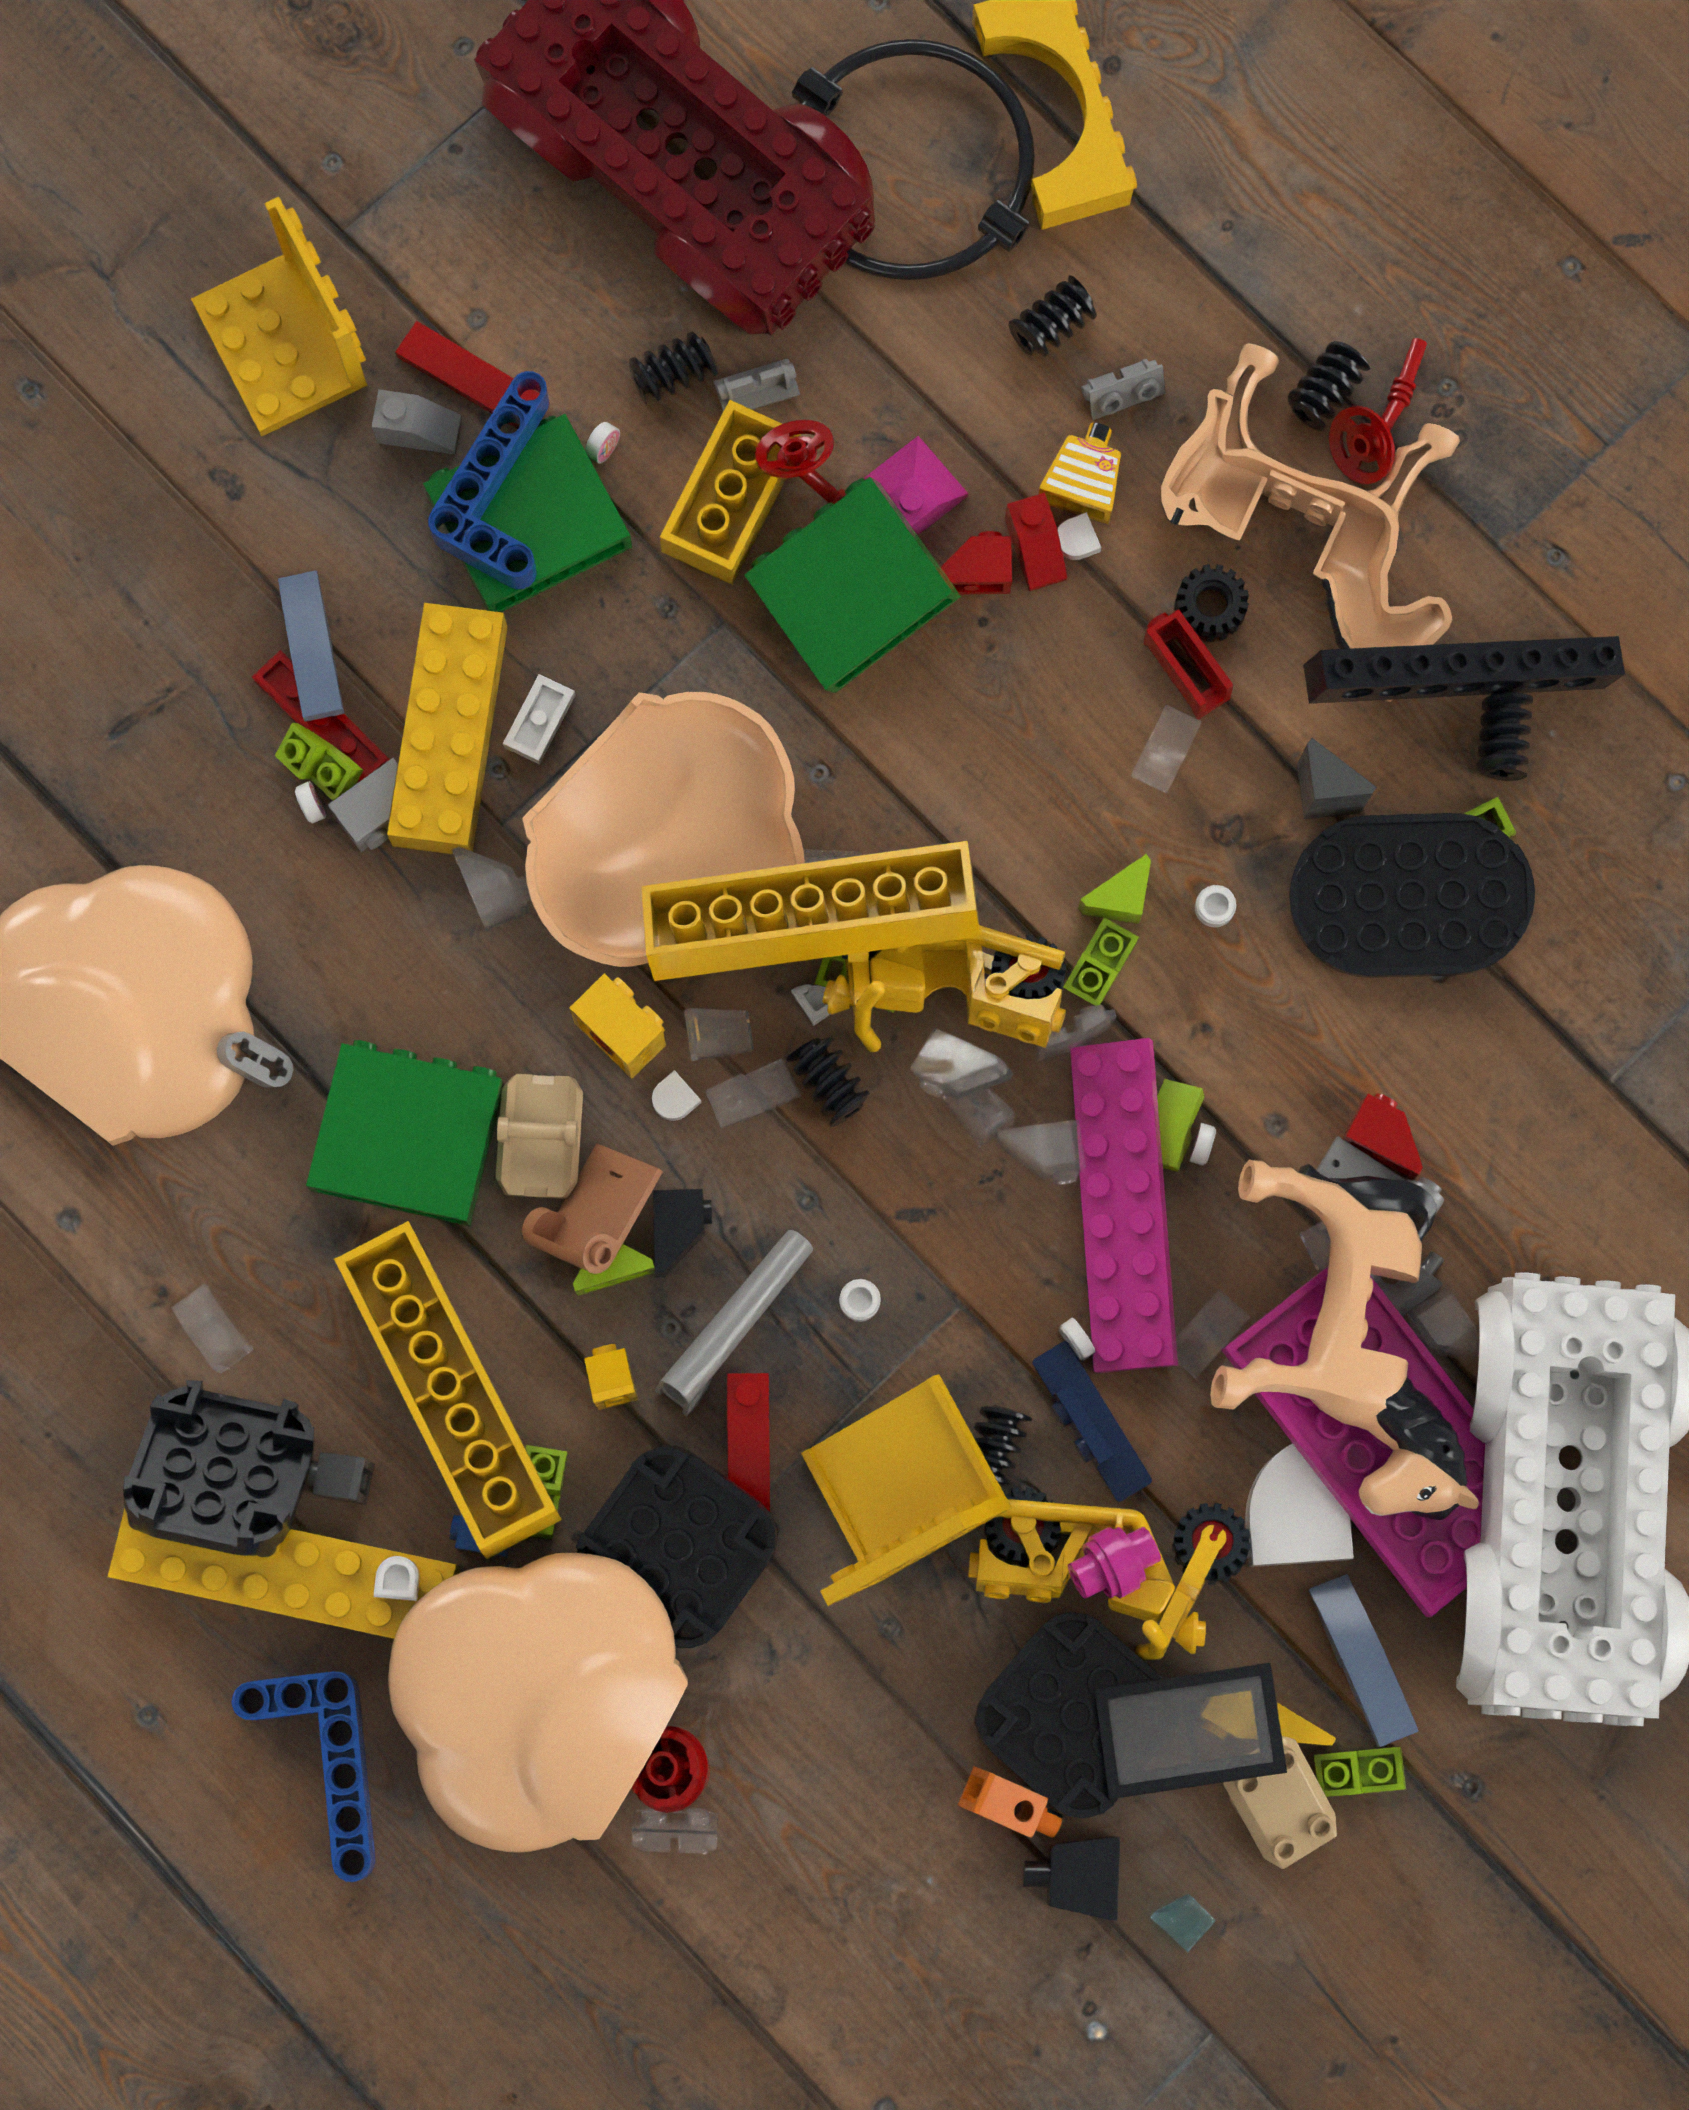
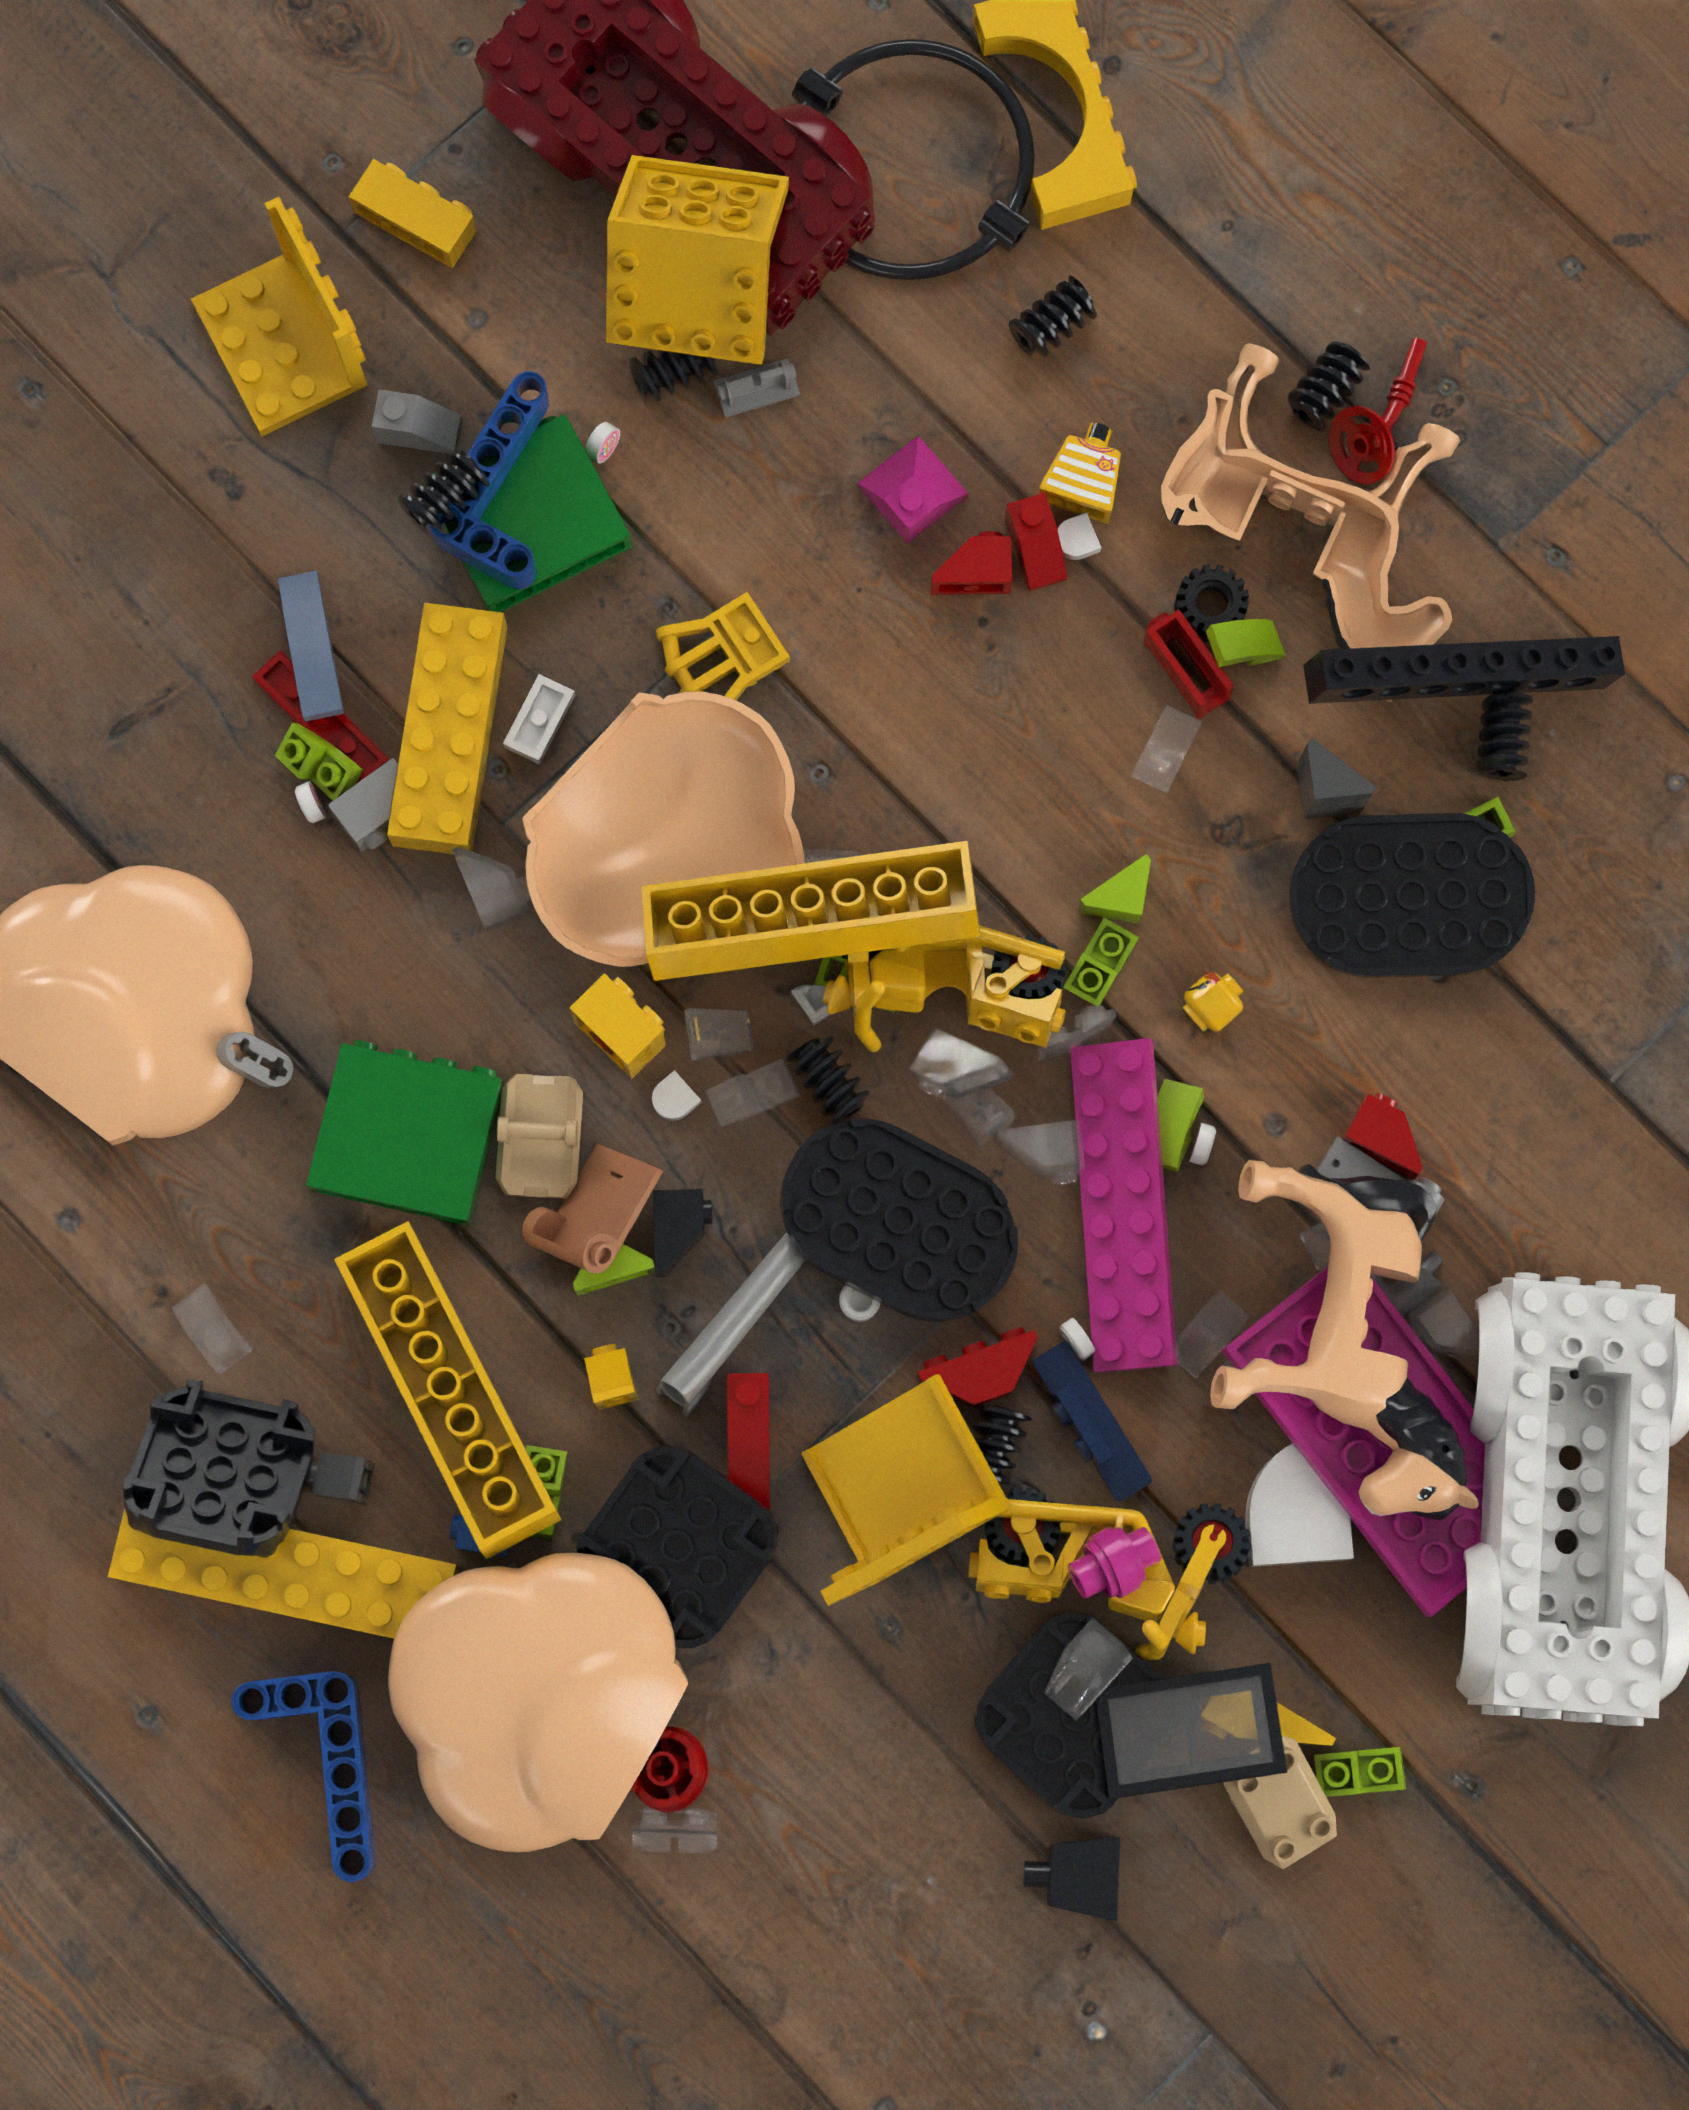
(397, 1579): white tile -> none
(413, 212): none -> yellow brick
(442, 490): none -> black piece
(456, 368): red tile -> none
(691, 258): none -> yellow bracket
(724, 497): yellow brick -> none
(740, 633): none -> yellow plate
(798, 455): red dish -> none
(851, 584): green brick -> none
(898, 1220): none -> black plate
(983, 1371): none -> red slope
(997, 1798): orange torso -> none
(1086, 1668): none -> clear slope
(1138, 384): light grey hinge -> none
(1184, 1921): clear light blue slope -> none
(1213, 1001): none -> yellow head
(1215, 906): white tile -> none
(1245, 641): none -> lime slope
(1363, 1660): sand blue slope -> none

